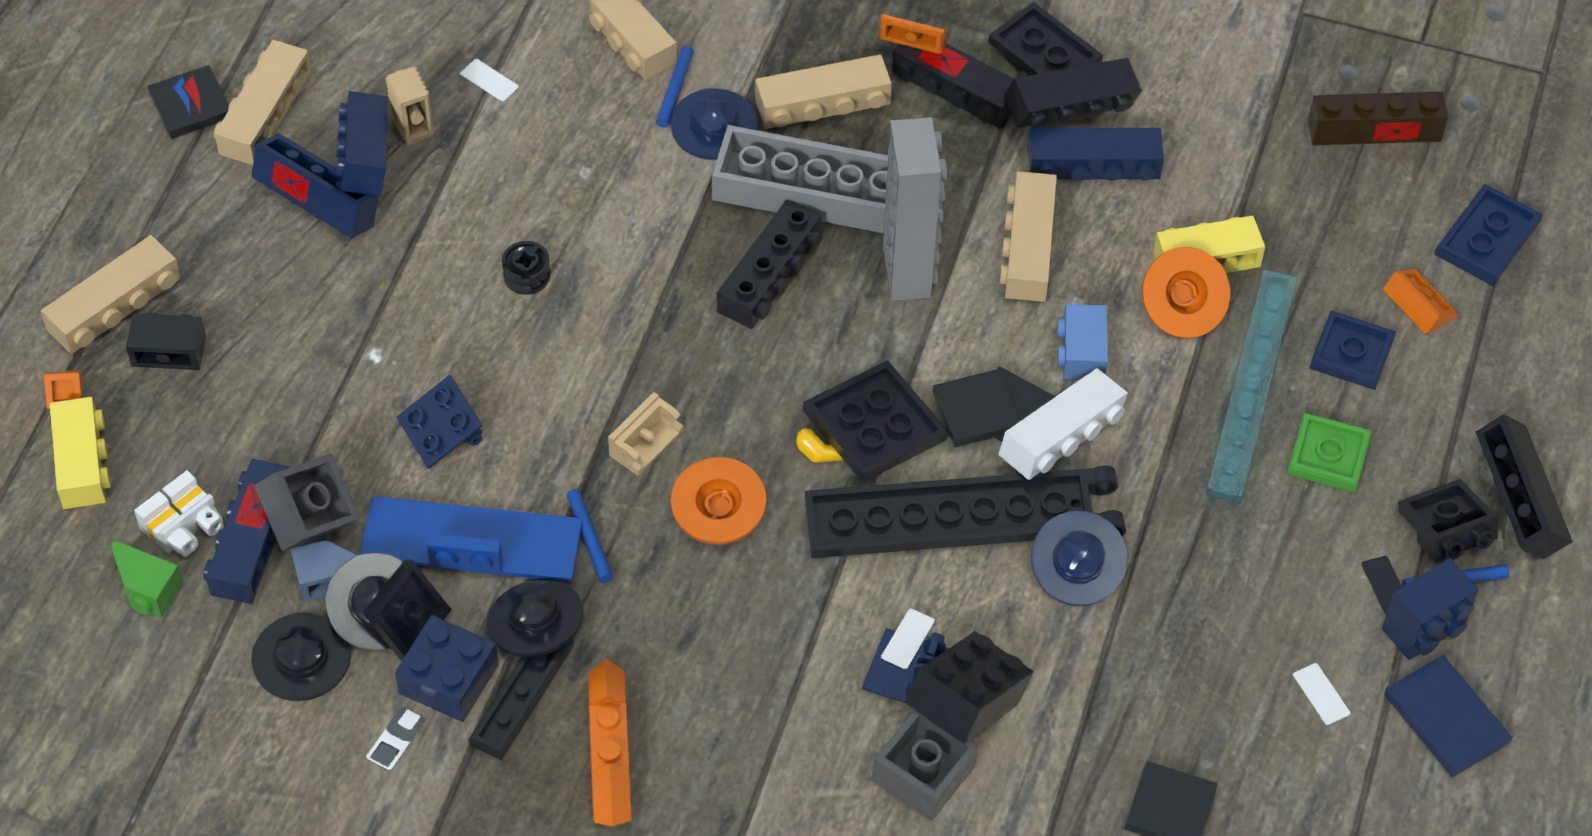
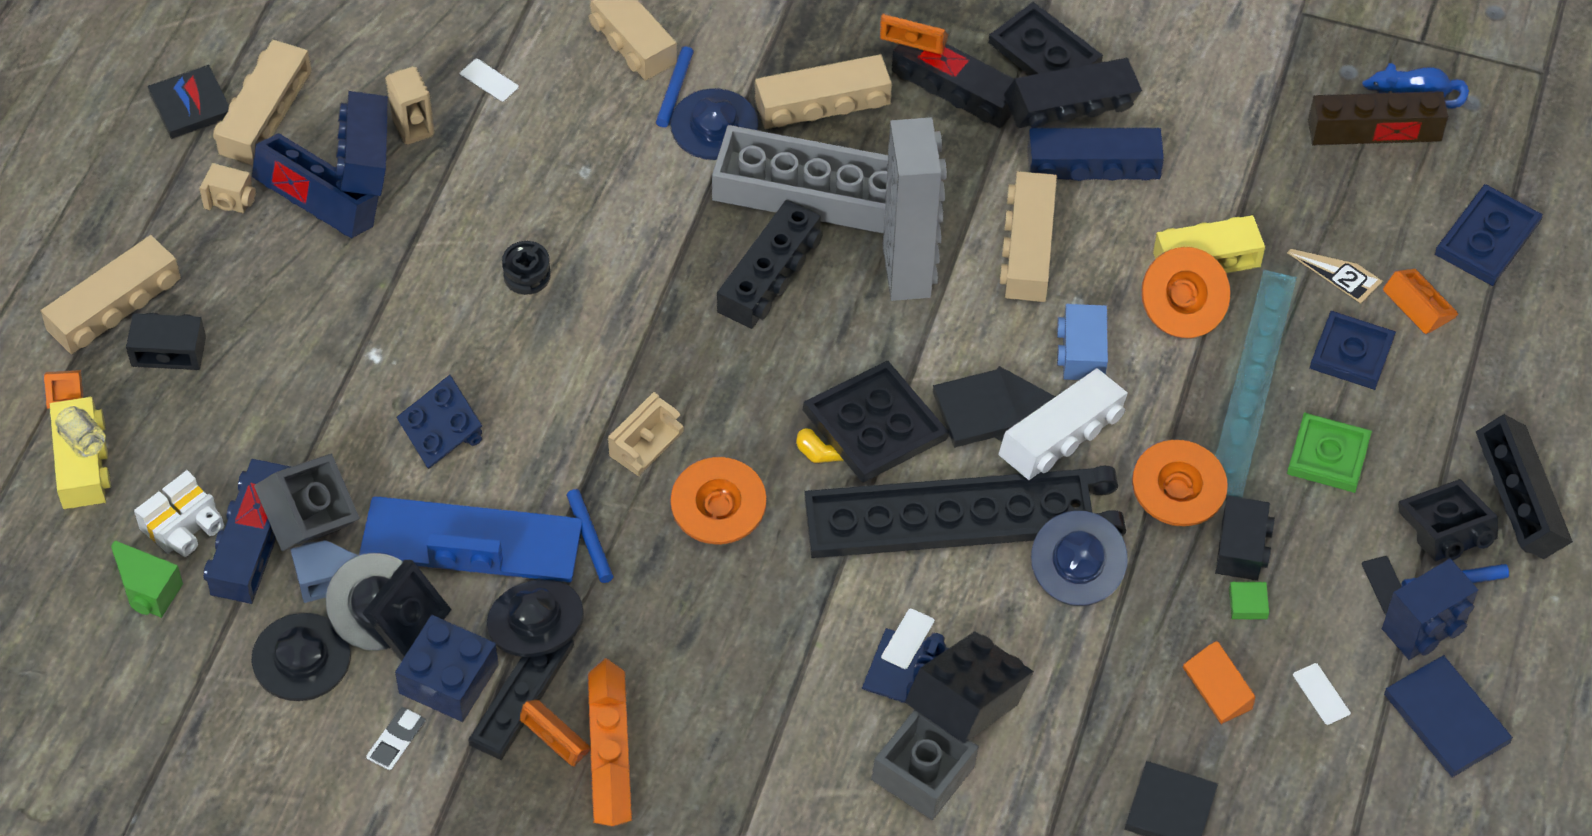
(80, 431): none -> clear brick
(227, 189): none -> tan brick
(554, 732): none -> orange slope
(1179, 483): none -> orange hat
(1220, 683): none -> orange slope
(1243, 538): none -> black brick
(1248, 600): none -> bright green tile
(1344, 275): none -> sticker
(1417, 80): none -> blue animal

